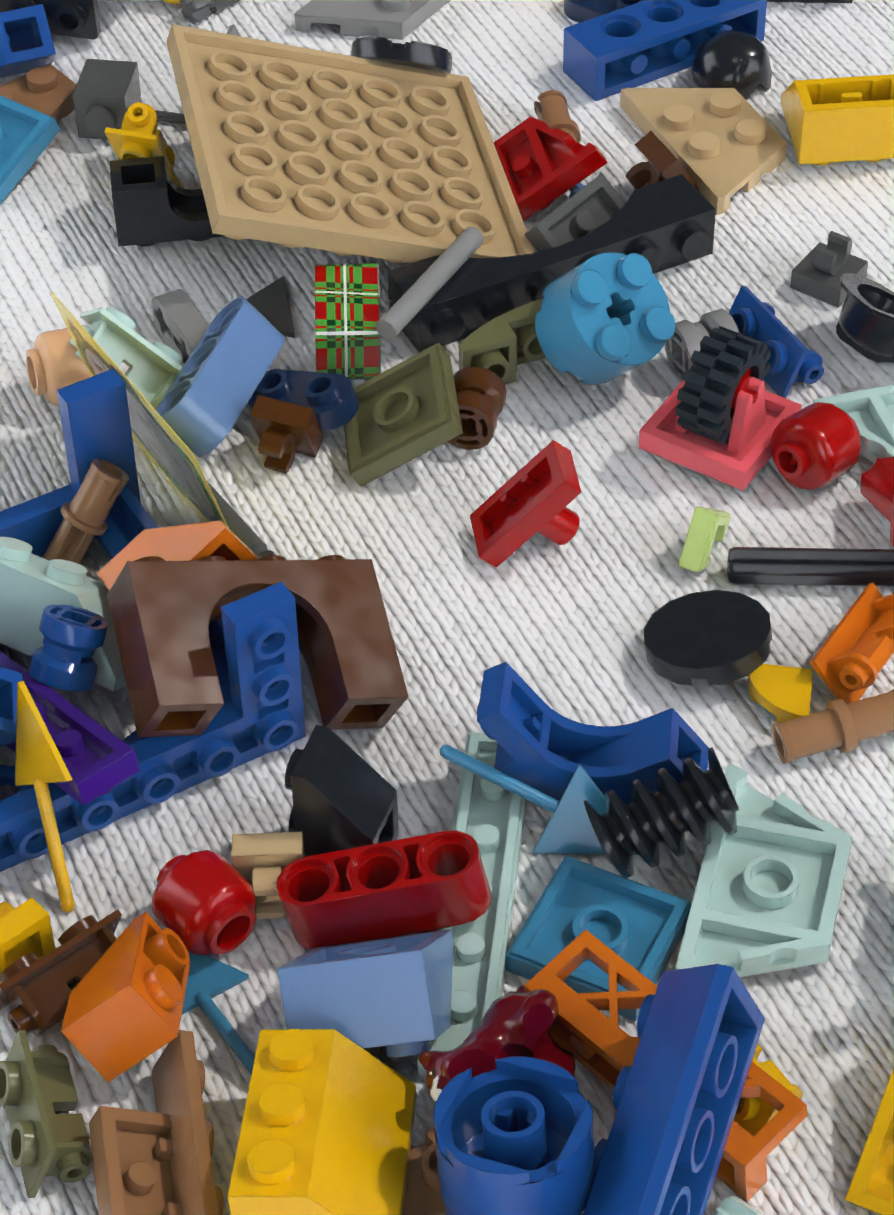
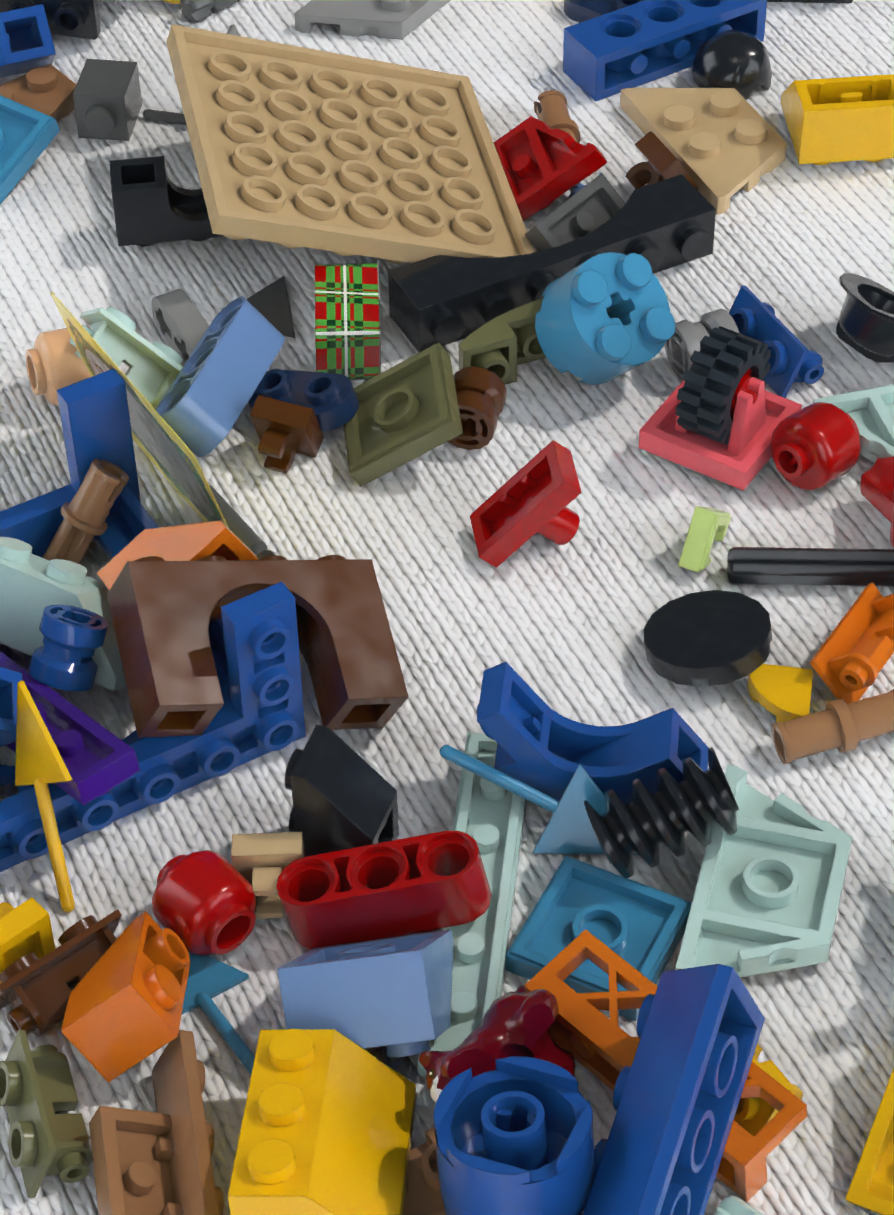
(141, 138): yellow hinge -> none
(409, 54): black tile -> none
(429, 283): light grey bar -> none
(824, 264): dark grey tile -> none

